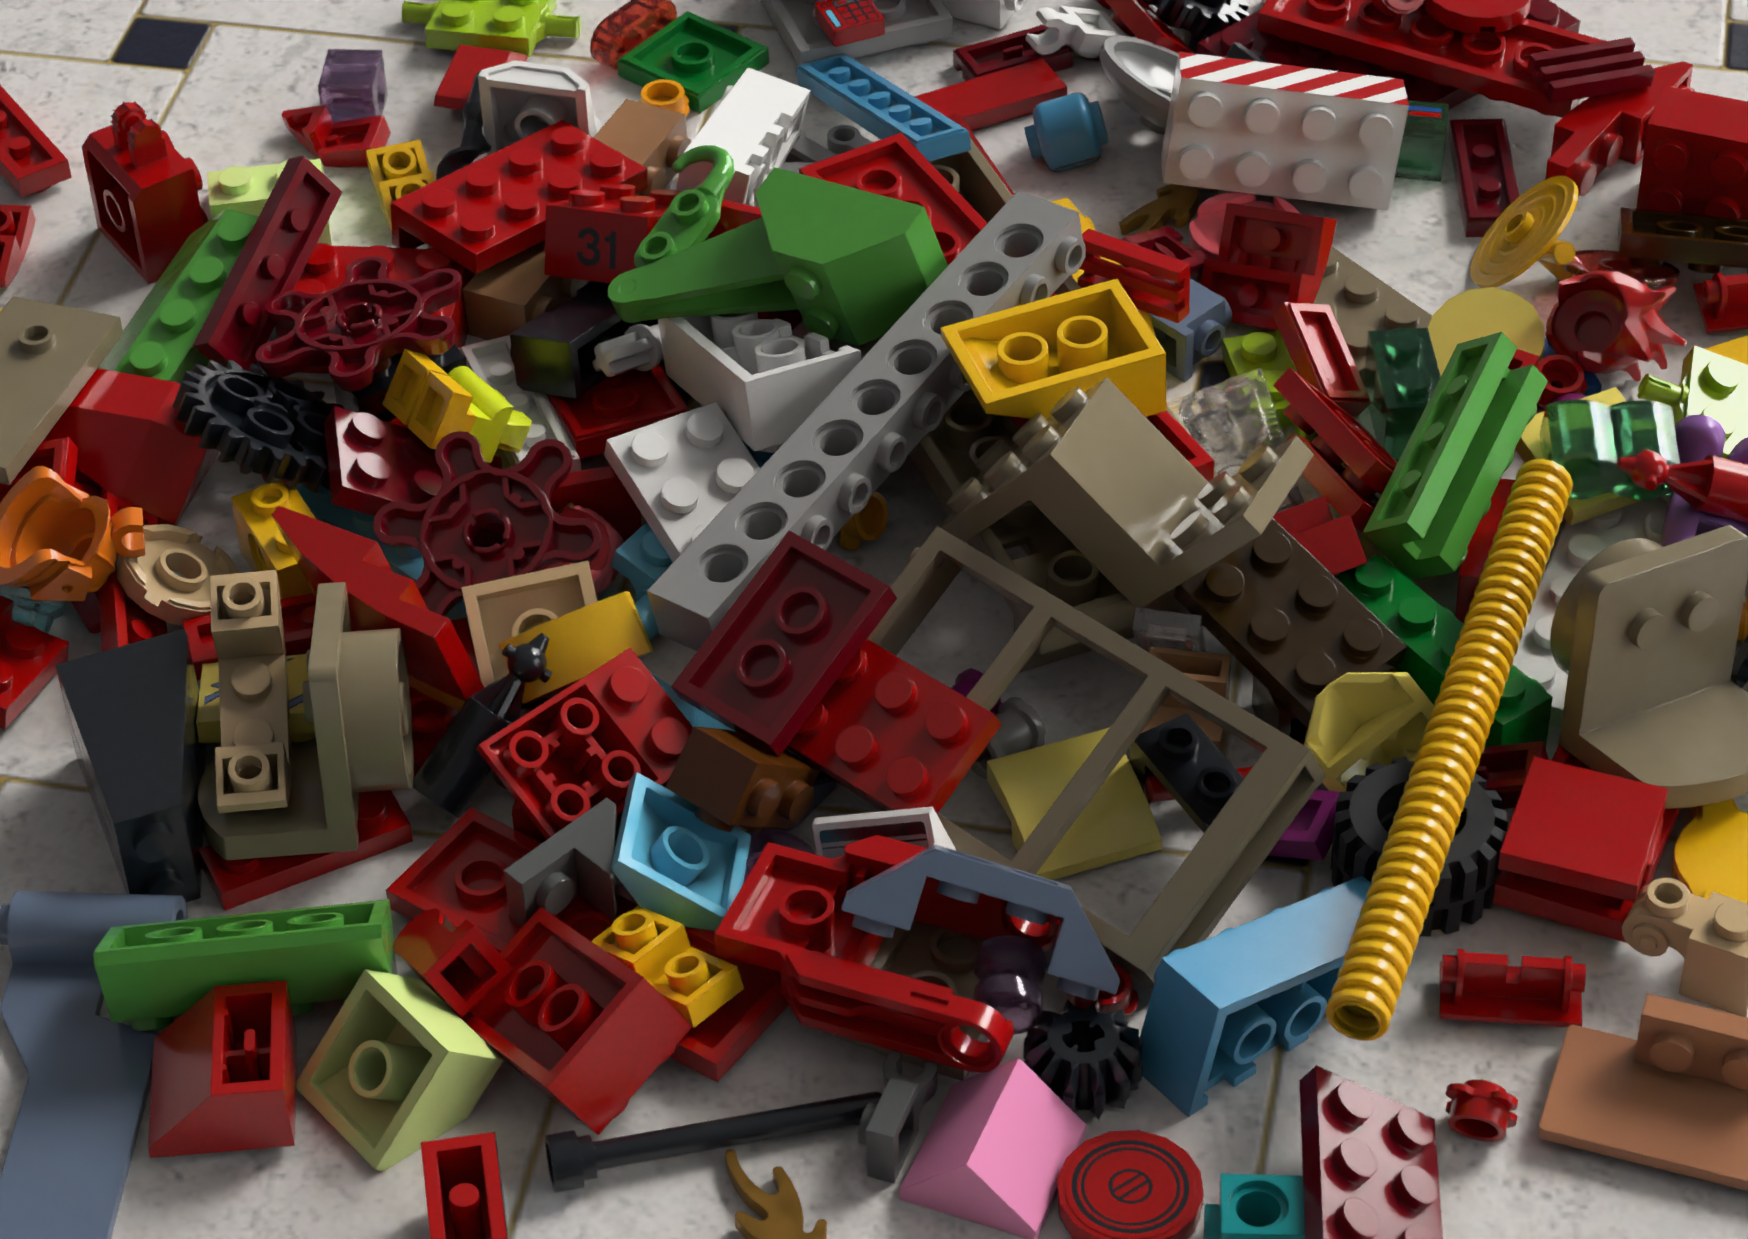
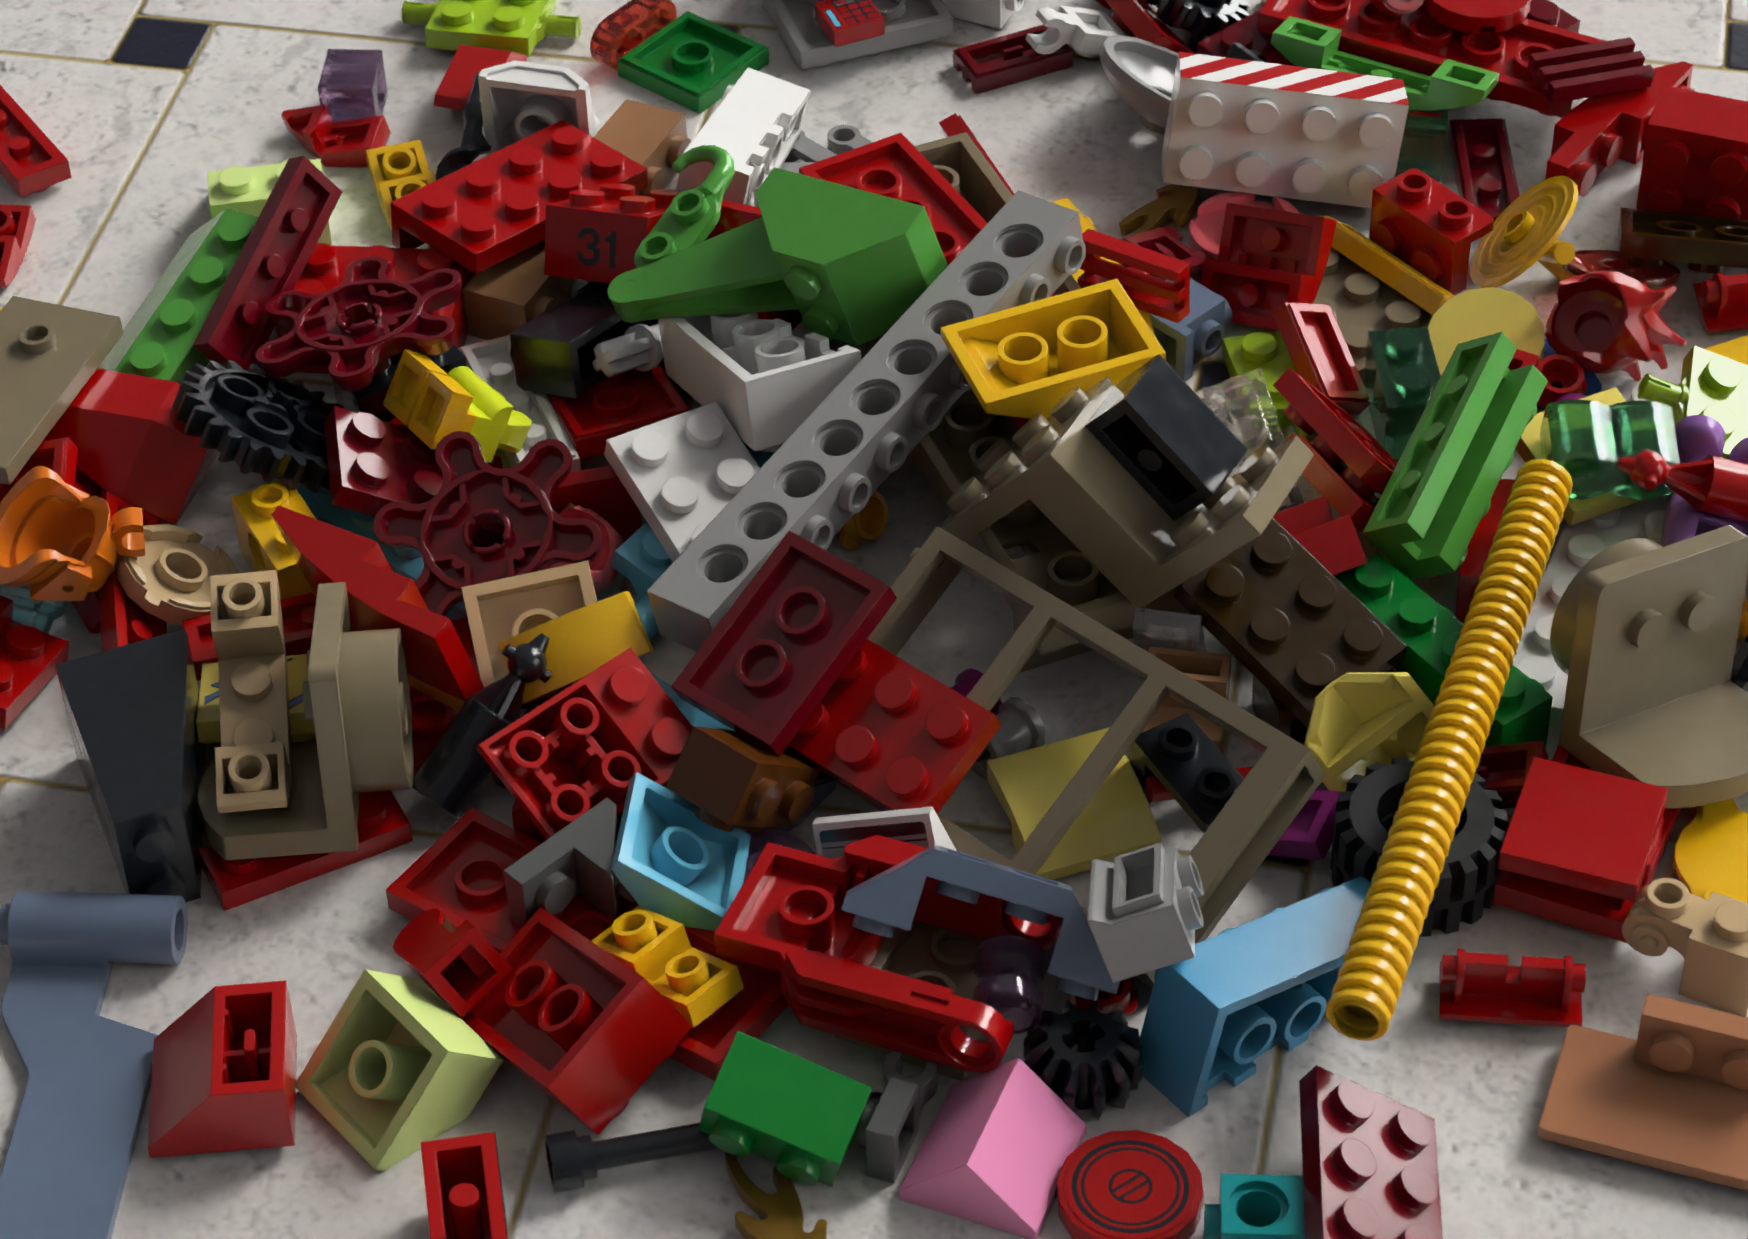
(142, 190): red hinge -> none
(169, 965): bright green slope -> none
(666, 95): light orange plate -> none
(783, 1110): none -> green brick
(881, 106): dark azure tile -> none
(998, 94): red tile -> none
(1067, 132): dark azure head -> none
(1144, 910): none -> light grey window
(1166, 437): none -> black brick
(1389, 268): none -> yellow tile
(1427, 227): none -> red bracket
(1448, 88): none -> bright green slope
(1480, 1110): red plate -> none

